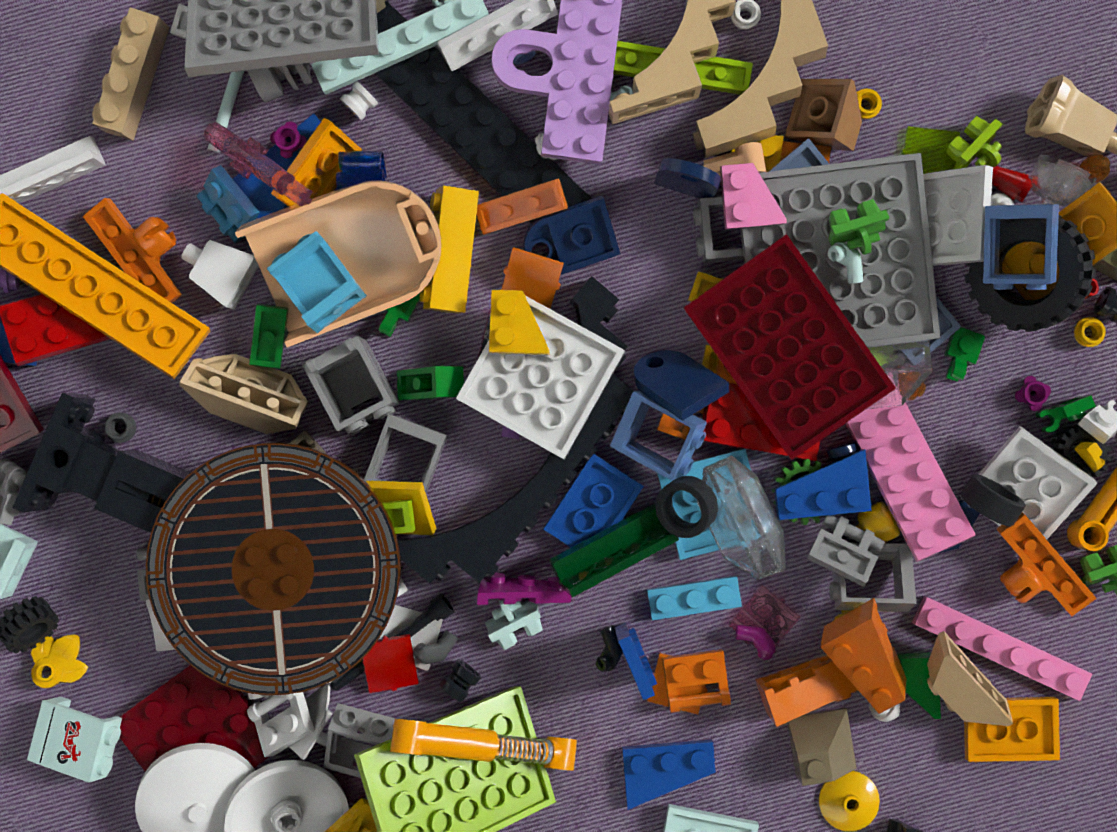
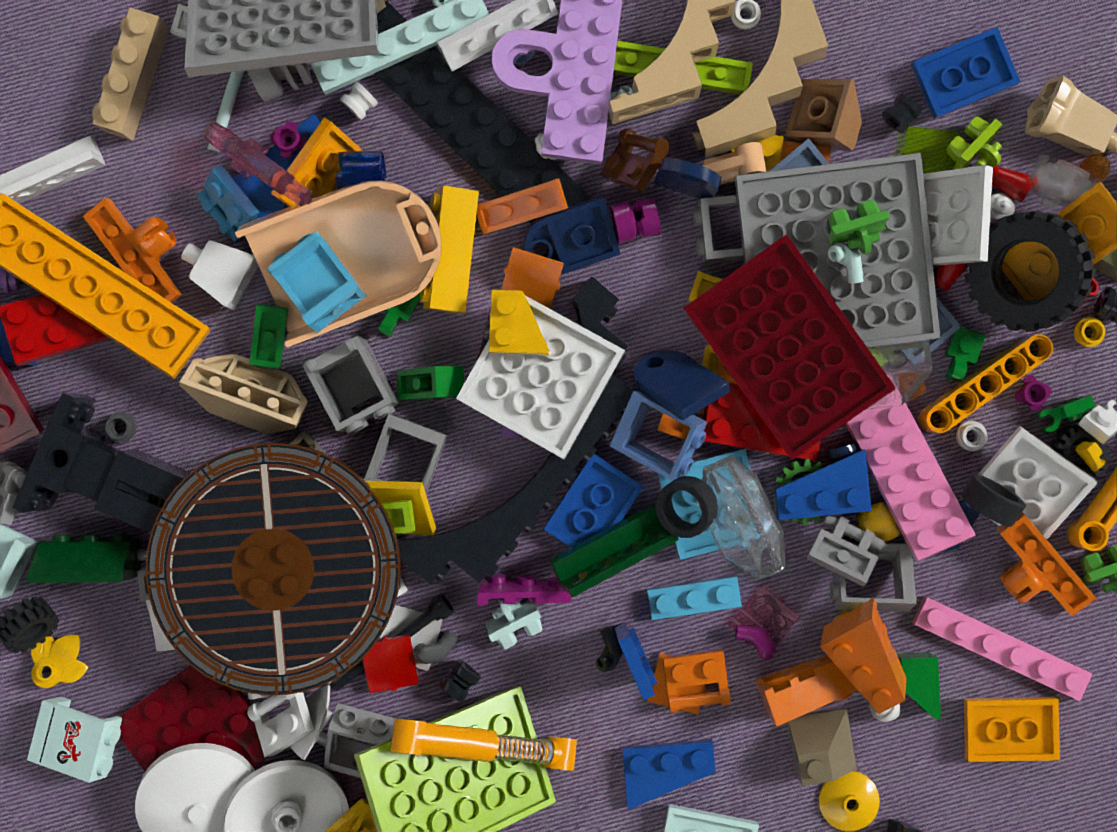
(85, 559): none -> dark green slope
(624, 220): none -> magenta wheel
(632, 169): none -> reddish brown plate
(747, 198): bright pink wing -> none
(874, 100): yellow plate -> none
(901, 113): none -> black wheel
(948, 274): none -> red cone
(964, 685): tan wedge -> none
(965, 73): none -> blue plate
(980, 436): none -> white plate
(998, 378): none -> light orange beam
(1005, 281): medium blue window -> none

